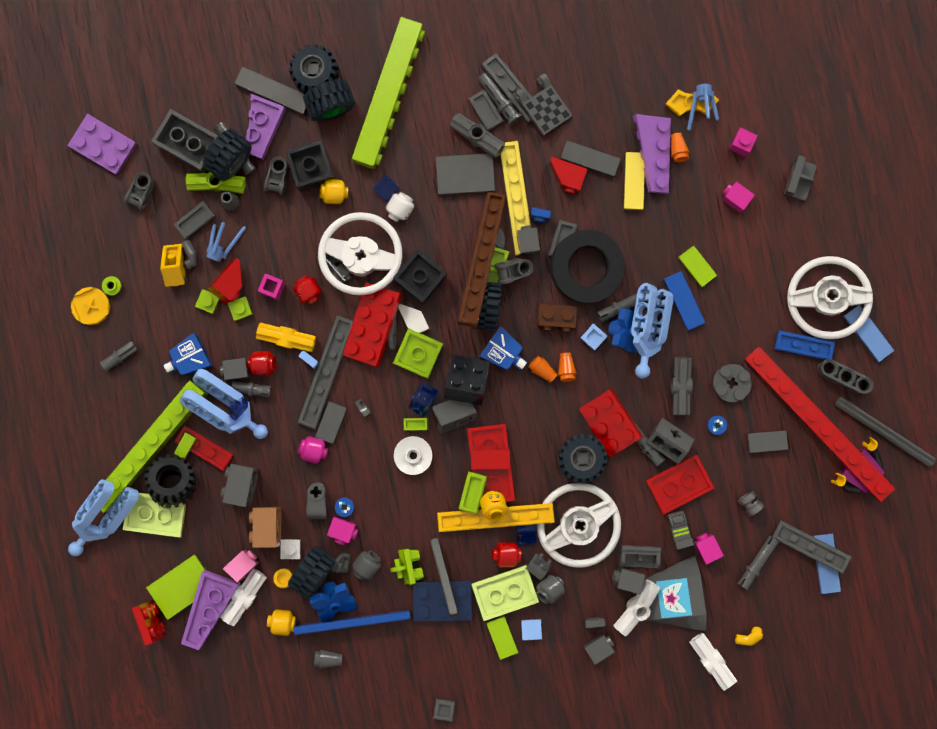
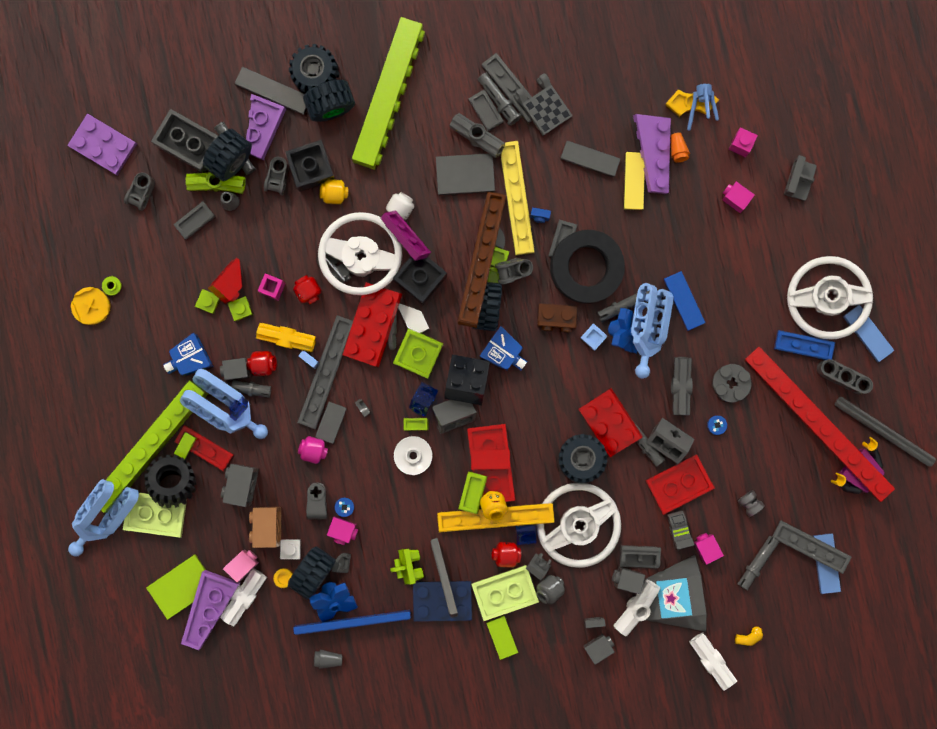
(118, 356): dark grey axle -> none
(148, 622): red plate -> none
(173, 265): yellow slope -> none
(191, 253): dark grey arm -> none
(214, 250): medium blue plant -> none
(281, 622): yellow head -> none
(366, 565): dark grey head -> none
(386, 188): clear blue plate -> none
(405, 235): none -> magenta plate
(444, 710): dark grey tile -> none
(528, 240): dark grey brick -> none
(531, 629): light blue tile -> none
(541, 368): orange cone -> none
(566, 368): orange cone -> none
(568, 175): red slope -> none
(697, 266): lime tile -> none
(767, 441): dark grey tile -> none

